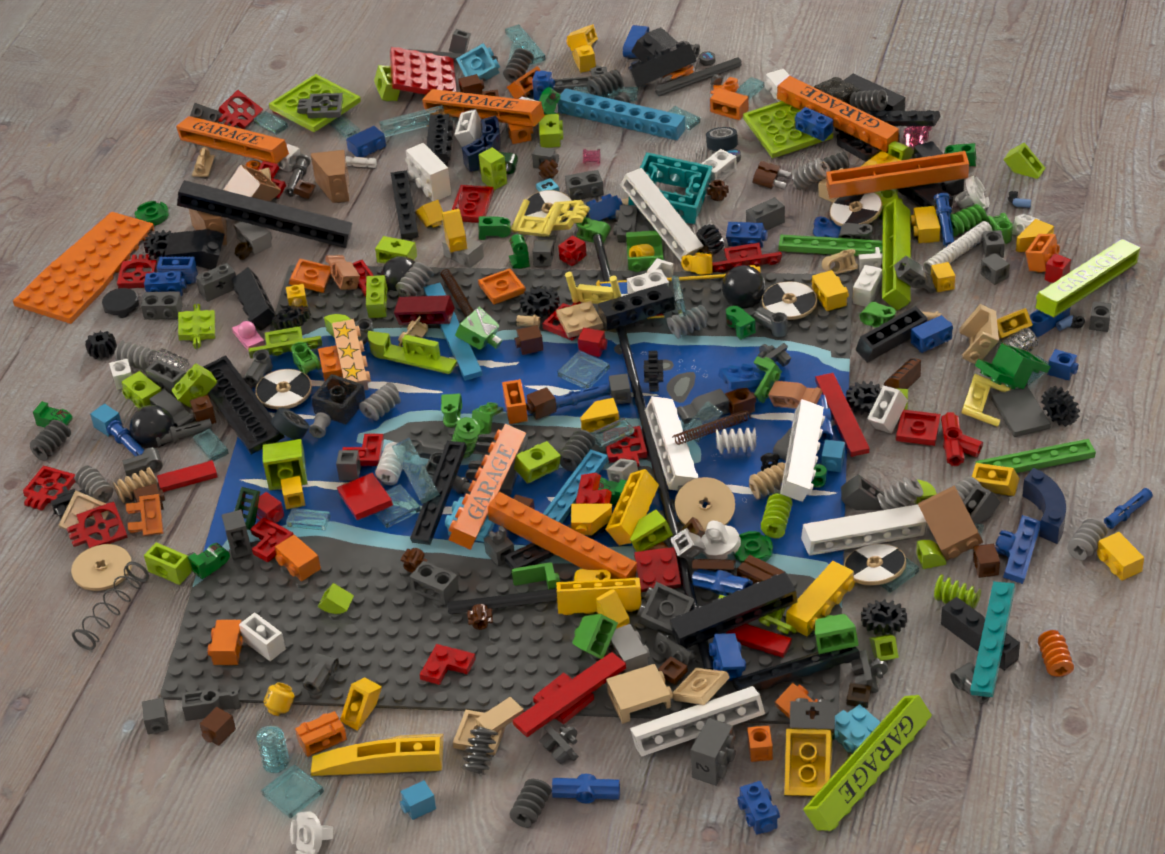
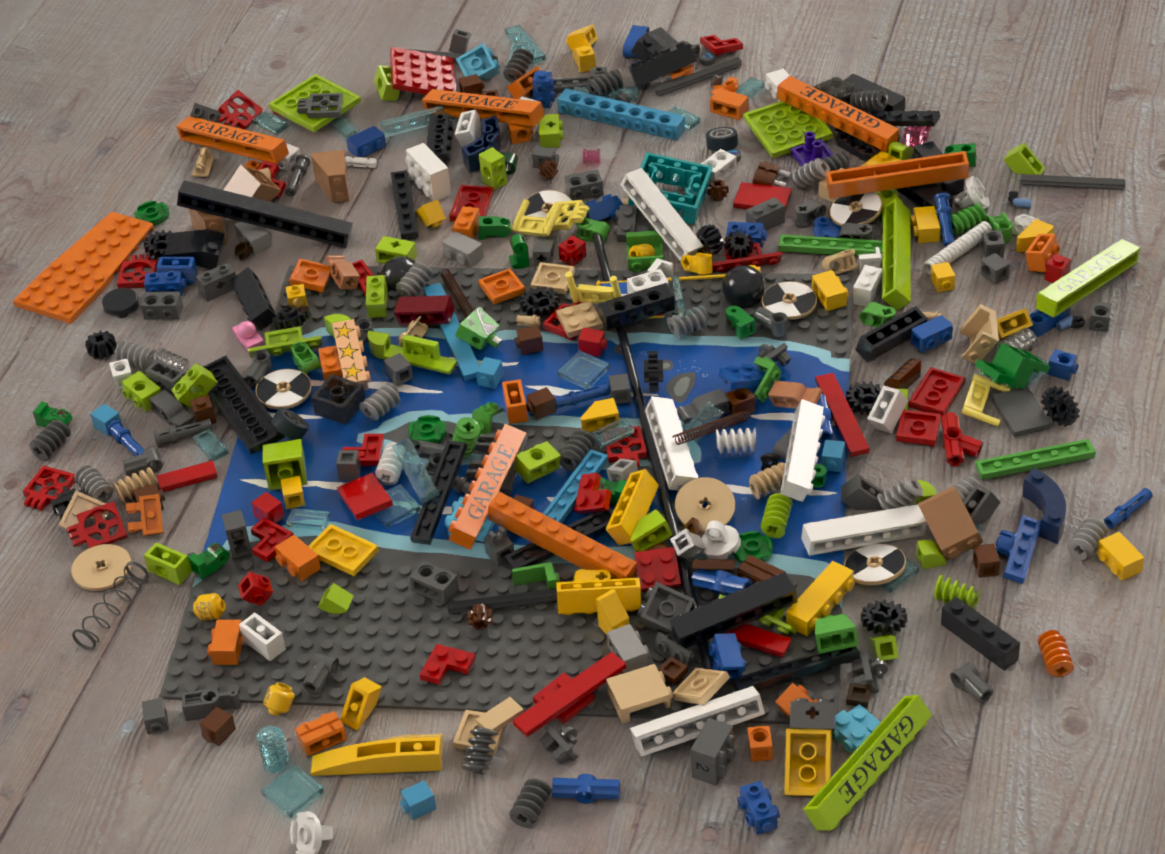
(150, 423): black piece -> none
(196, 325): lime plate -> none
(209, 607): none -> yellow head
(251, 517): dark green slope -> none
(255, 588): none -> red brick
(304, 189): reddish brown plate -> none
(318, 428): light grey bush -> none
(343, 549): none -> yellow plate
(398, 369): none -> dark grey brick
(412, 559): reddish brown gear -> none
(428, 429): none -> green tile
(451, 408): bright green piece -> none
(454, 230): yellow slope -> none
(467, 222): none -> orange brick
(489, 372): none -> dark azure brick
(547, 184): medium azure tile -> none
(549, 100): green leg -> none
(552, 277): none -> tan plate
(589, 517): yellow slope -> none
(595, 634): bright green torso -> none
(720, 46): none -> red plate
(739, 239): none -> black gear
(754, 194): none -> red tile
(808, 212): none -> dark grey piece
(810, 150): none -> dark purple plate
(813, 123): blue brick -> none
(914, 274): dark grey piece -> none
(936, 391): none -> red tile
(992, 639): teal plate -> none
(996, 478): yellow slope -> none
(1070, 181): none -> dark grey axle

